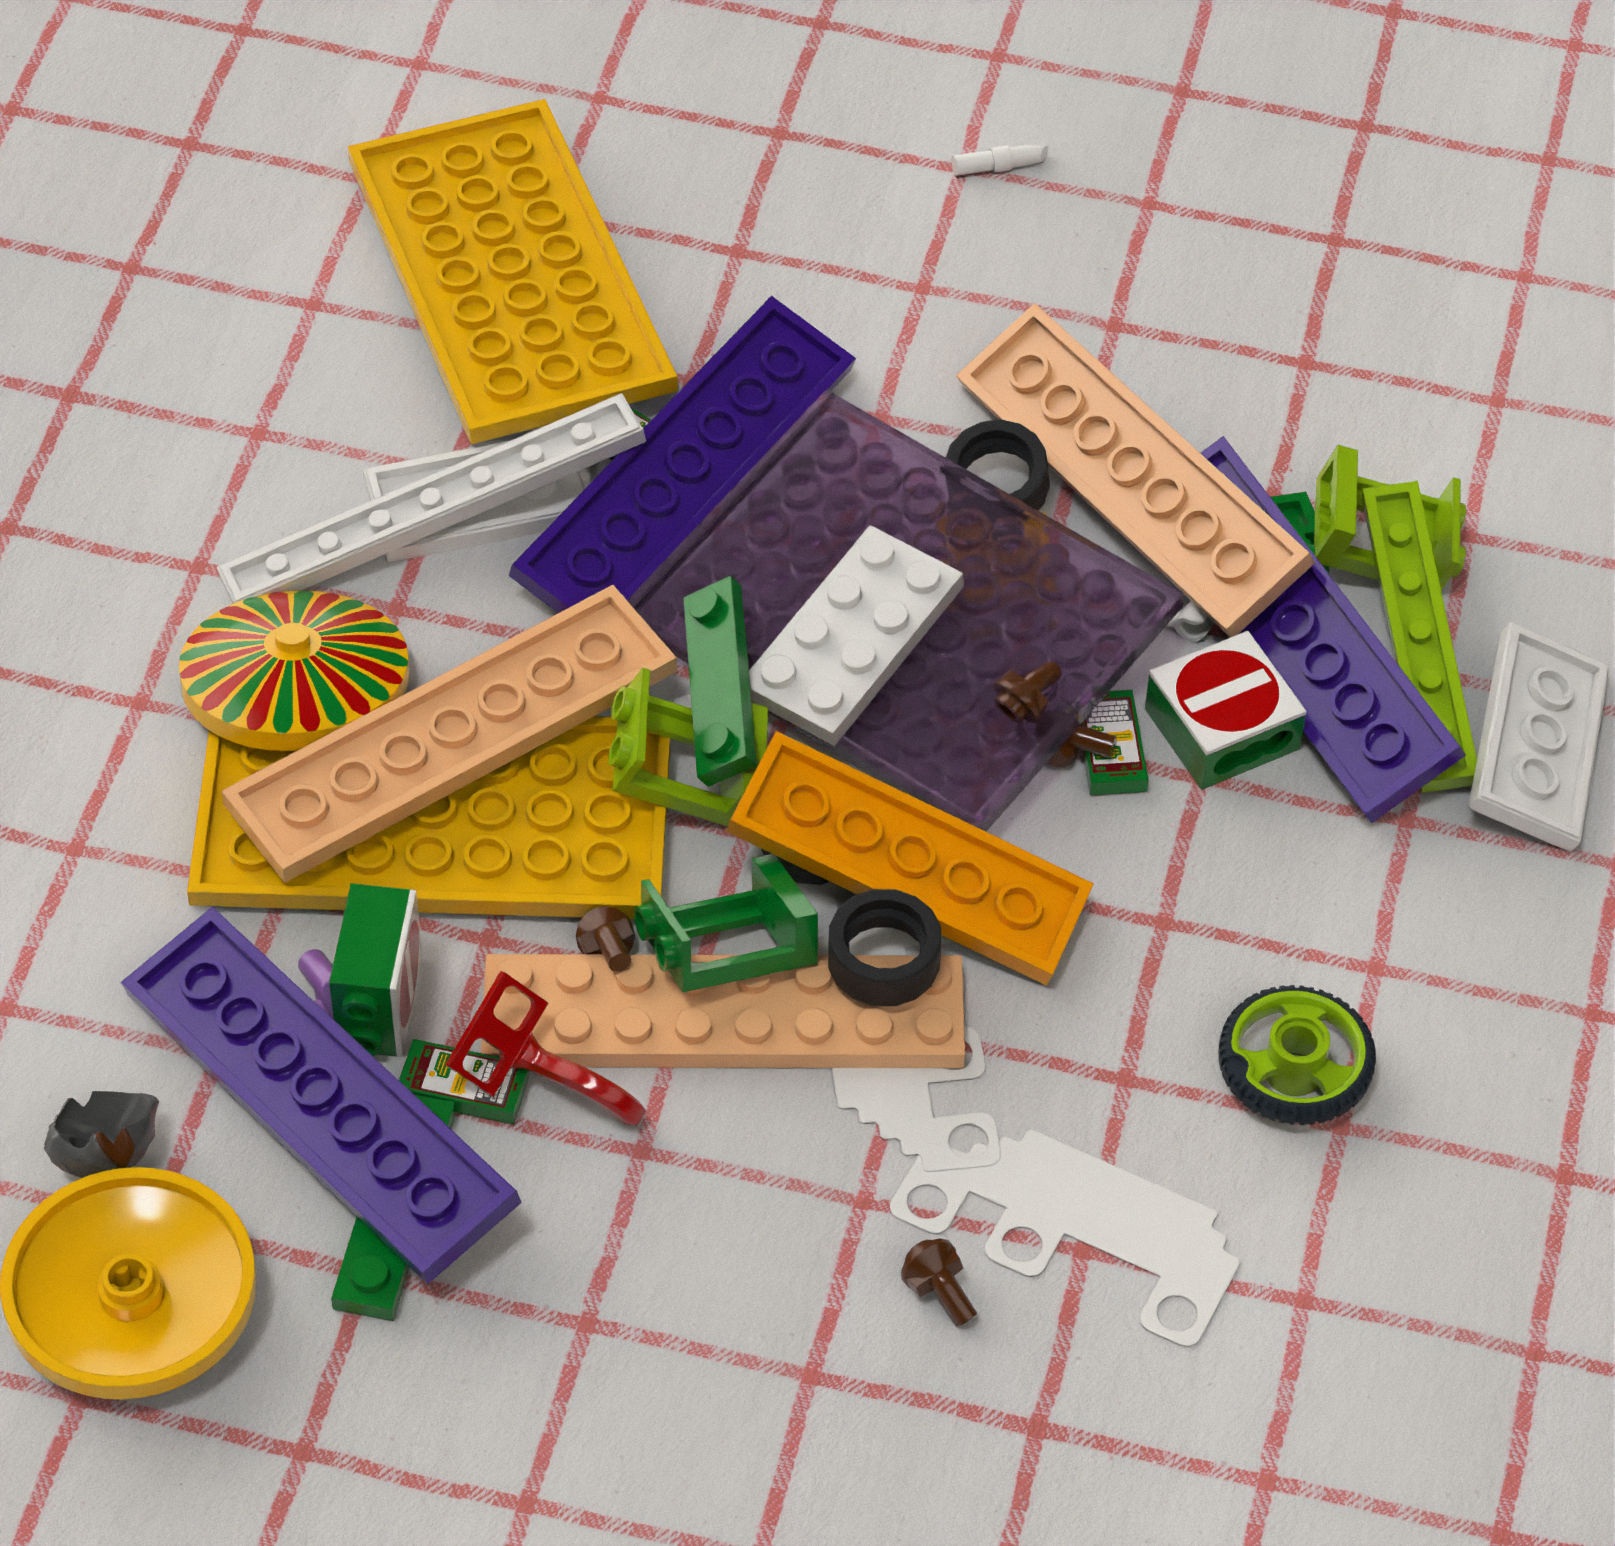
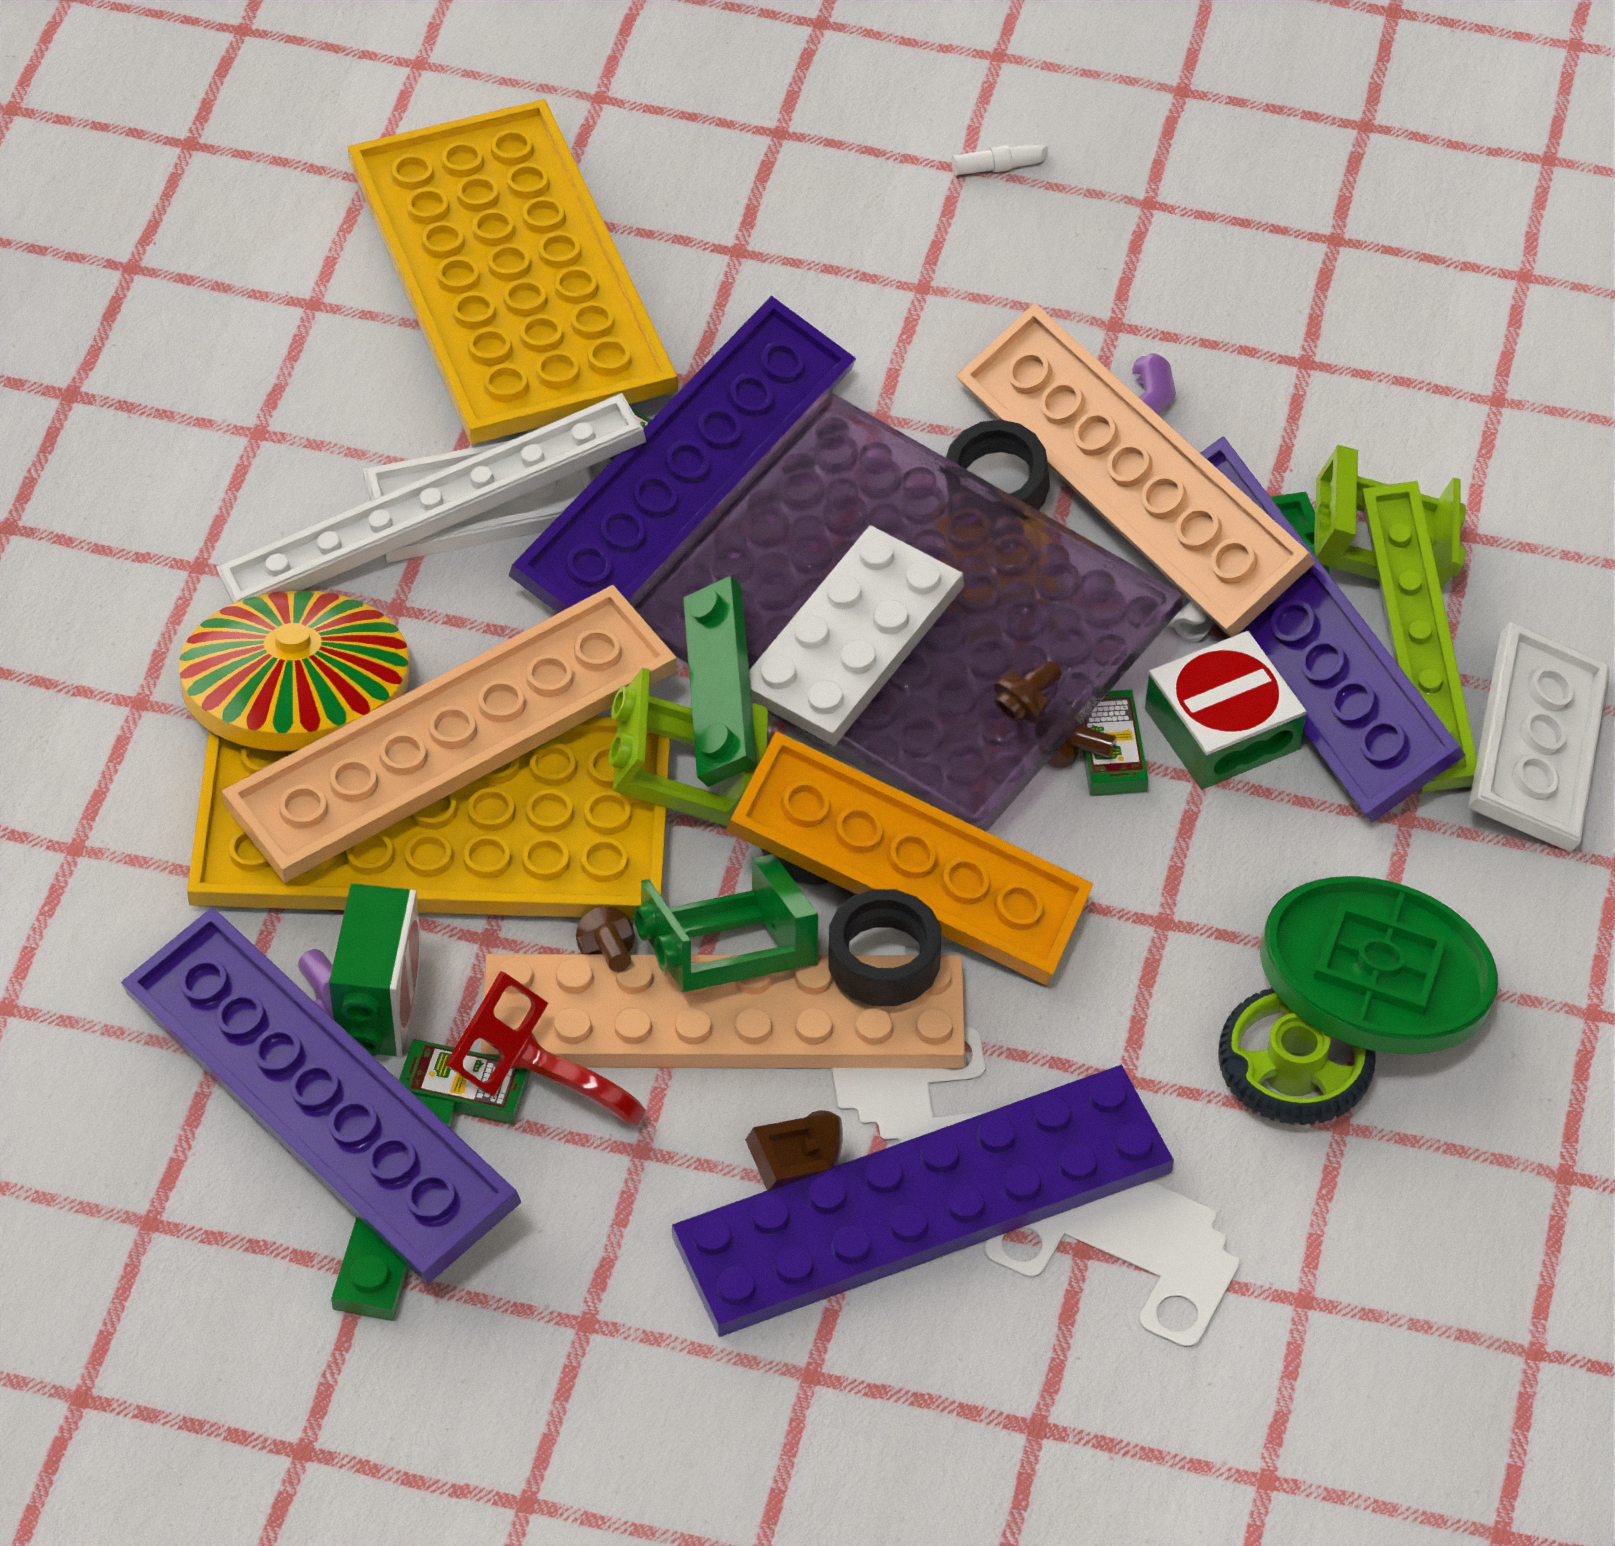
(103, 1134): dark grey hair -> none
(128, 1283): yellow dish -> none
(796, 1147): none -> reddish brown plate
(920, 1200): none -> dark purple plate
(932, 1267): reddish brown plate -> none
(1157, 381): none -> medium lavender arm
(1378, 965): none -> green plate

